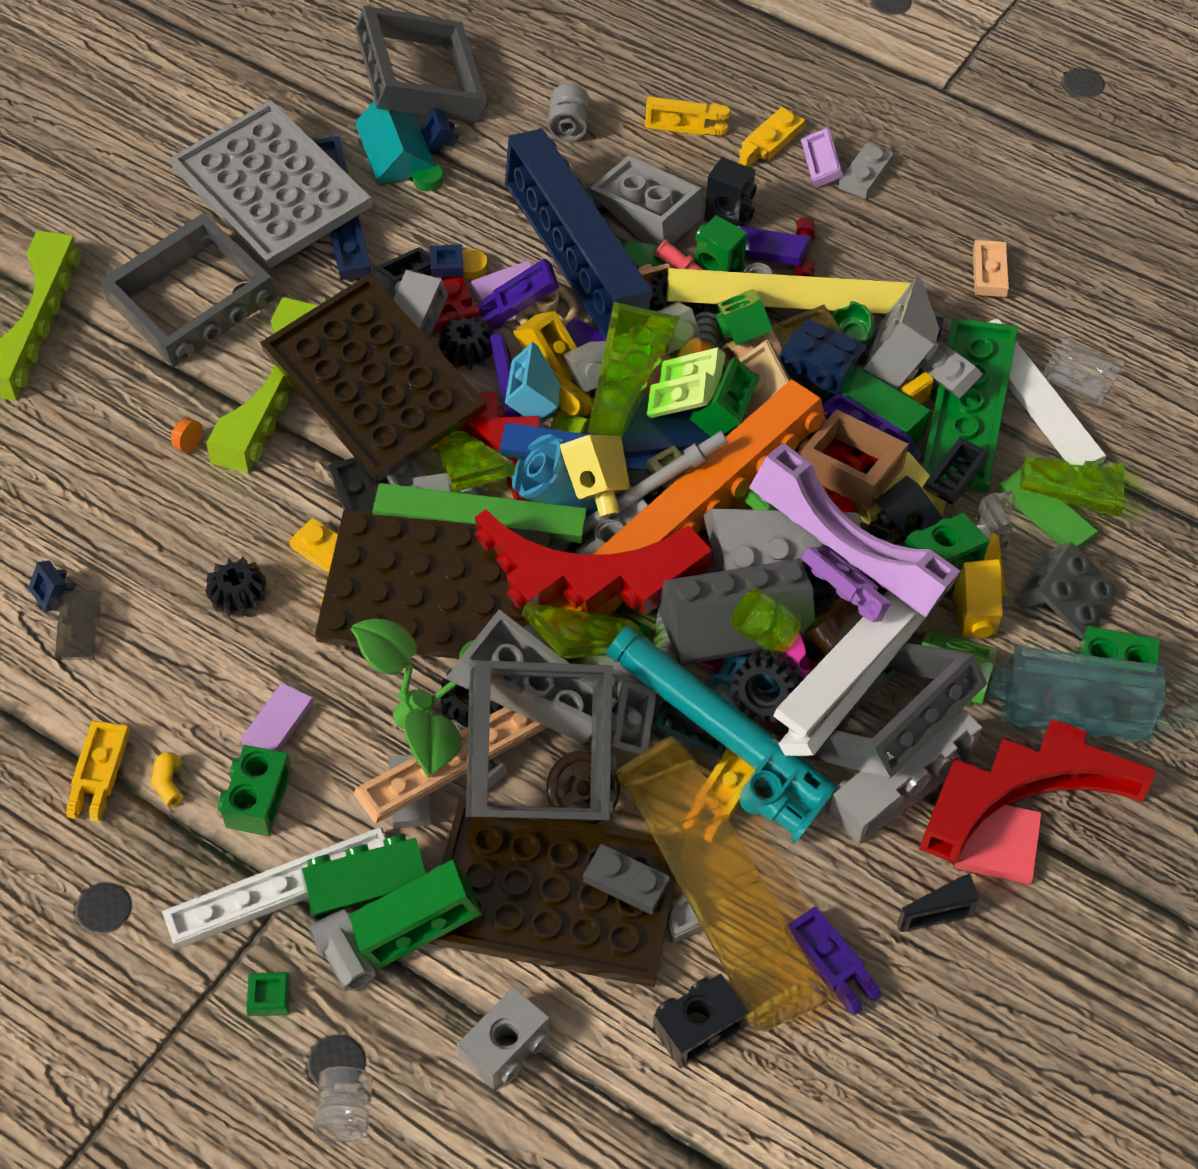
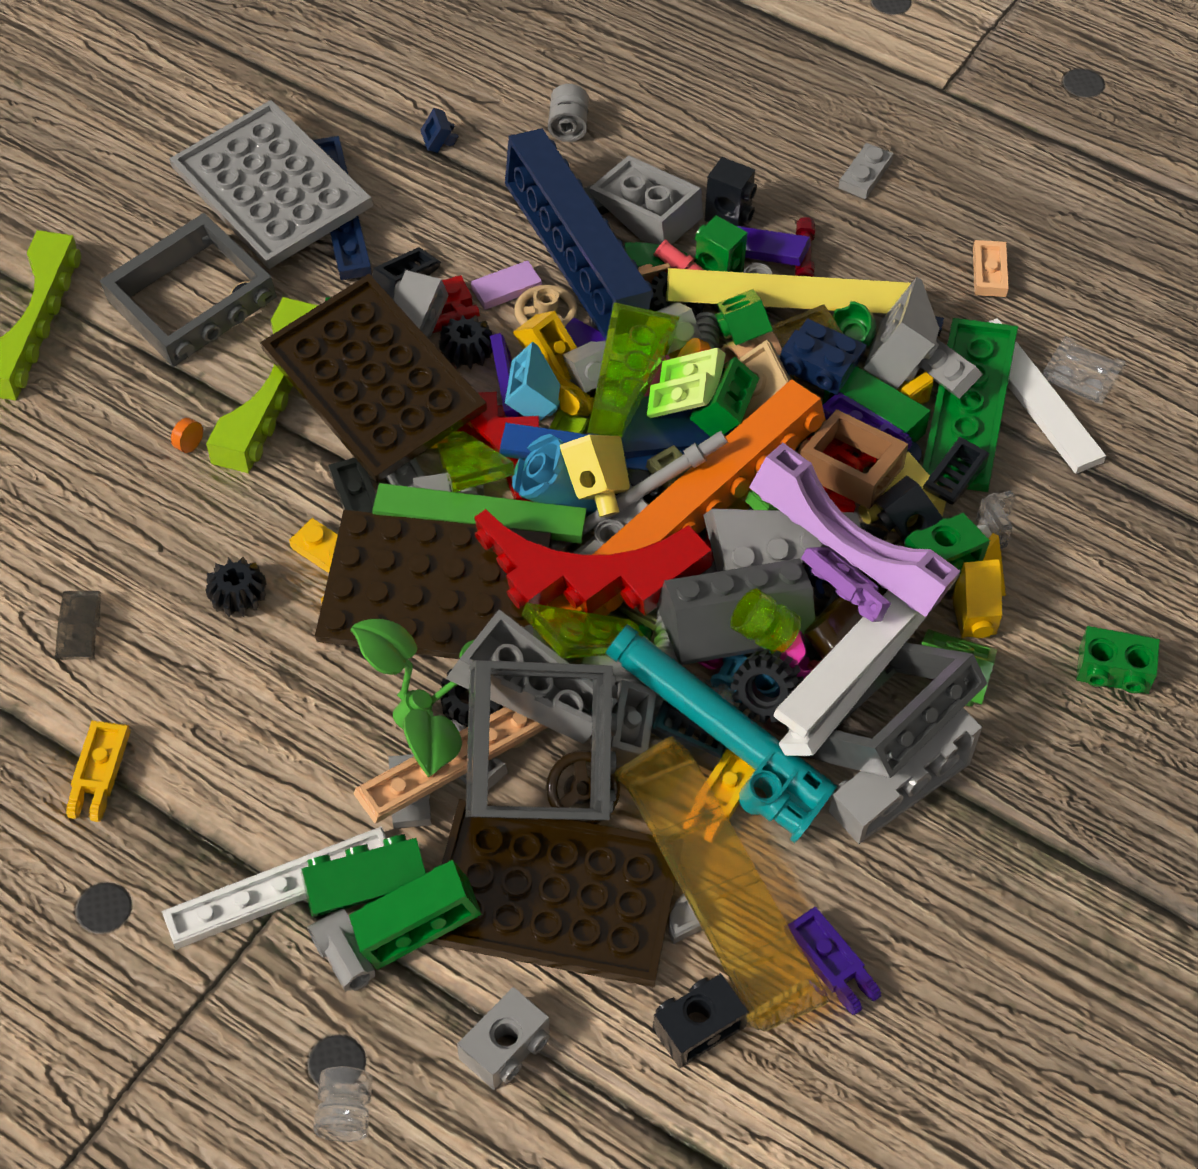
(49, 585): dark blue tile -> none
(162, 776): yellow arm -> none
(263, 790): green brick -> none
(268, 994): green tile -> none
(278, 719): lavender tile -> none
(392, 144): teal slope -> none
(415, 98): dark grey window -> none
(428, 179): green tile -> none
(446, 261): dark blue tile -> none
(474, 264): yellow tile -> none
(518, 294): dark purple hinge -> none
(626, 879): dark grey plate -> none
(686, 116): yellow hinge -> none
(770, 137): yellow hinge -> none
(822, 157): lavender tile -> none
(946, 904): black slope -> none
(1003, 845): coral tile -> none
(1021, 772): red arch -> none
(1050, 514): bright green tile -> none
(1069, 586): dark grey bracket -> none
(1076, 484): clear neon green wing -> none
(1081, 690): clear light blue piece -> none

